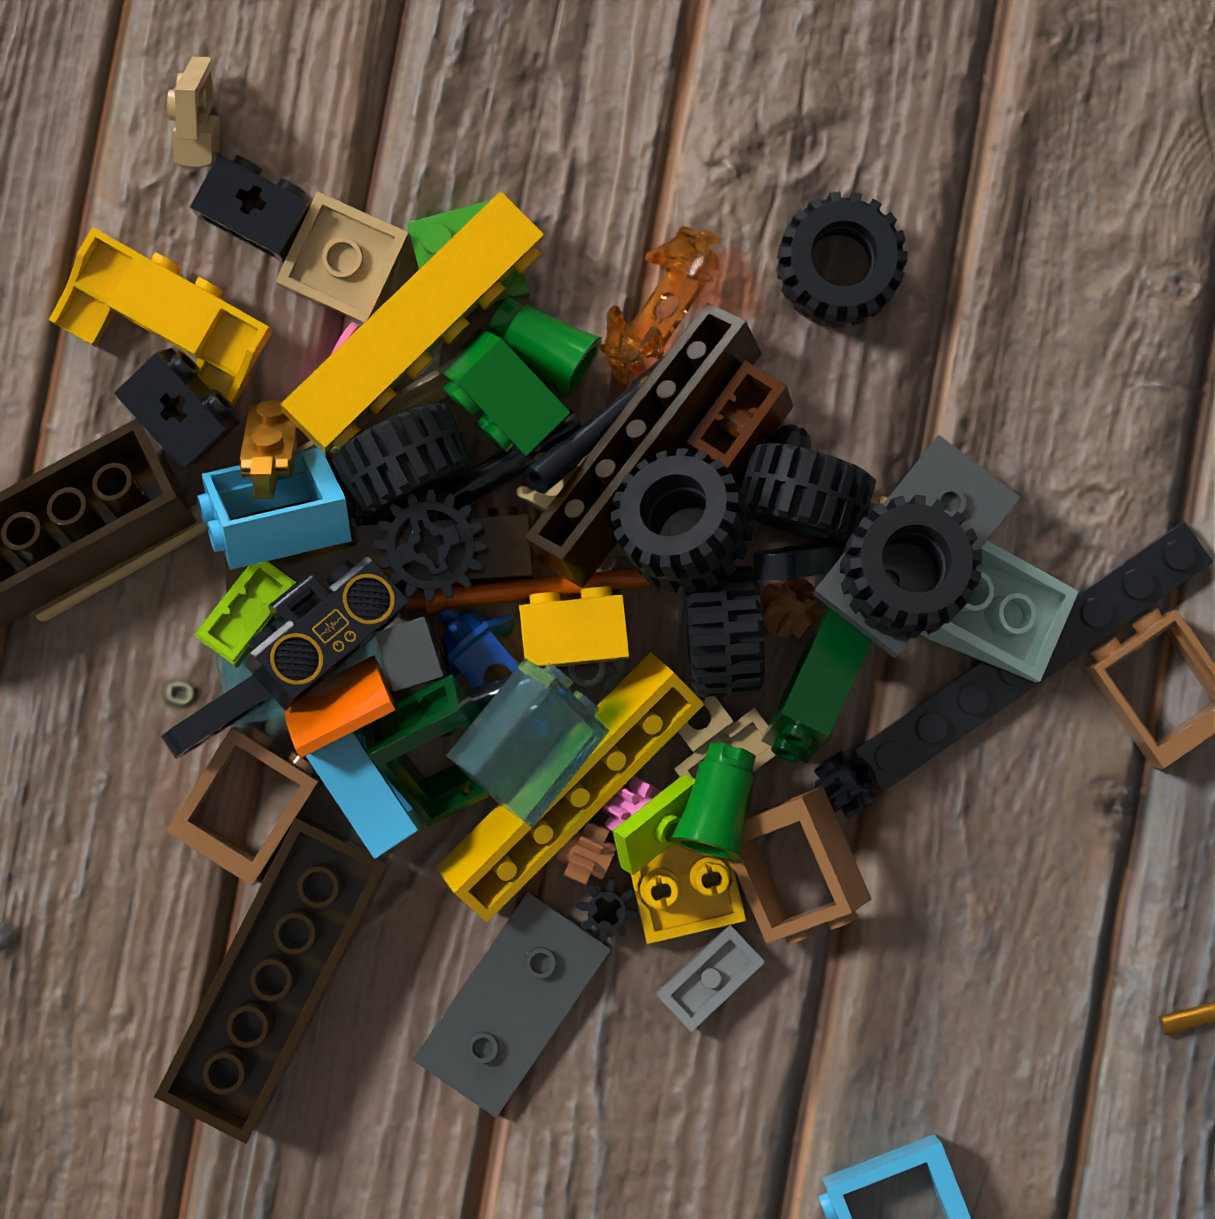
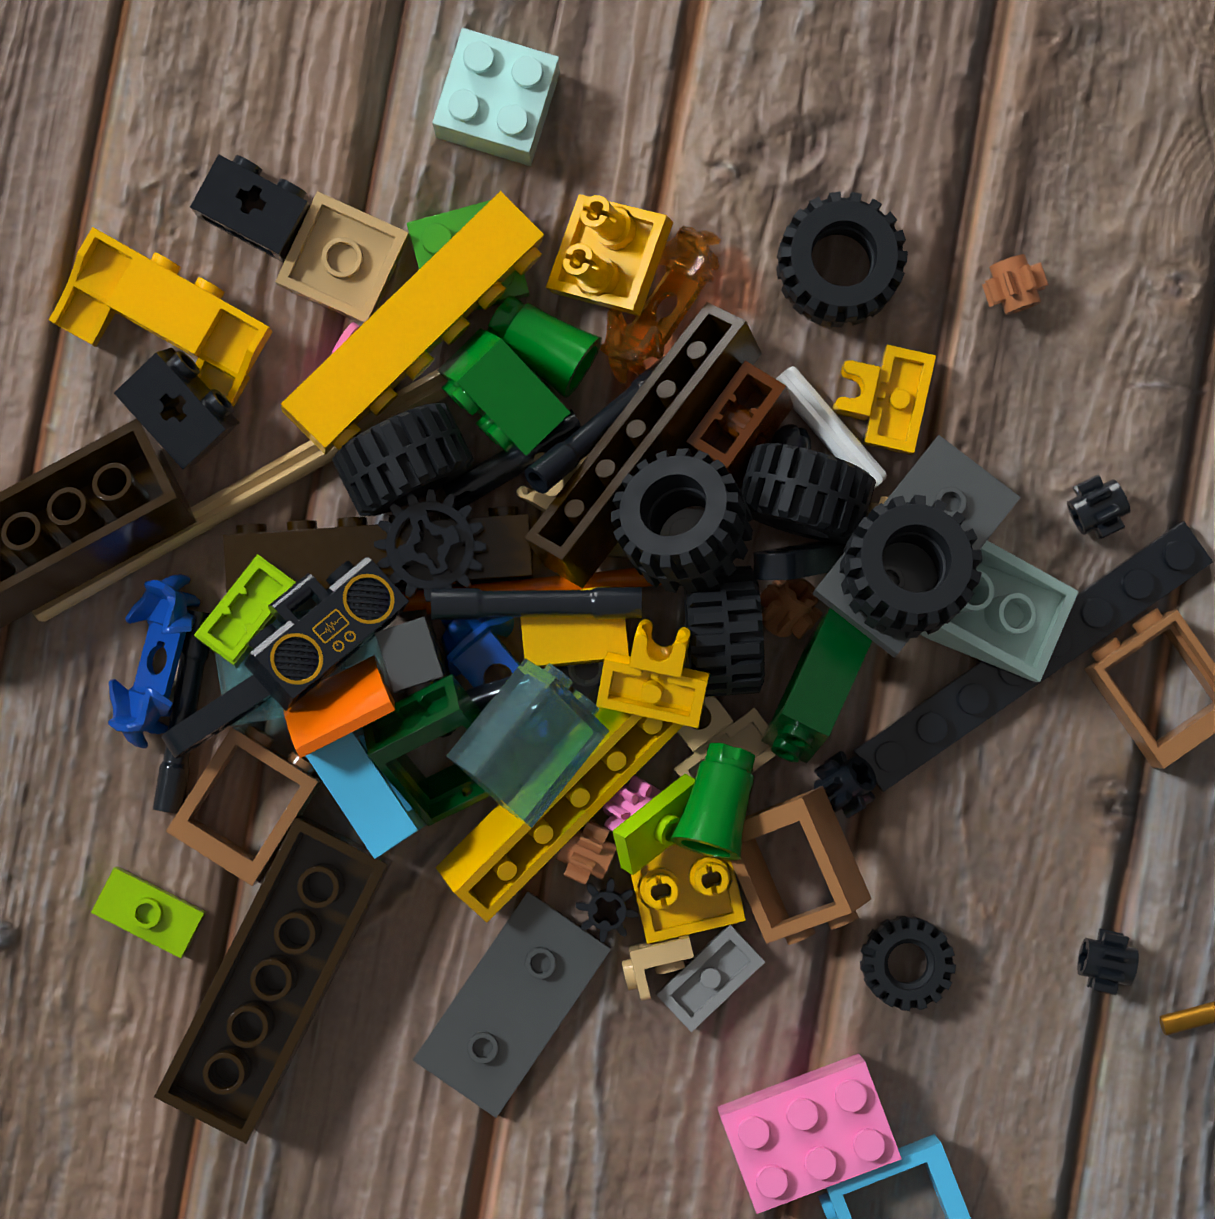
(148, 699): none -> blue piece
(148, 912): none -> lime plate
(173, 772): none -> black piece
(190, 105): tan plate -> none
(268, 447): pearl gold hinge -> none
(280, 531): medium azure window -> none
(496, 96): none -> light aqua brick
(596, 603): none -> black piece
(609, 254): none -> yellow plate
(654, 680): none -> yellow plate
(664, 956): none -> tan bracket
(809, 1133): none -> bright pink brick
(828, 425): none -> white axle
(889, 397): none -> yellow plate
(937, 972): none -> black tyre
(1015, 284): none -> nougat gear
(1098, 507): none -> black gear
(1107, 961): none -> black gear

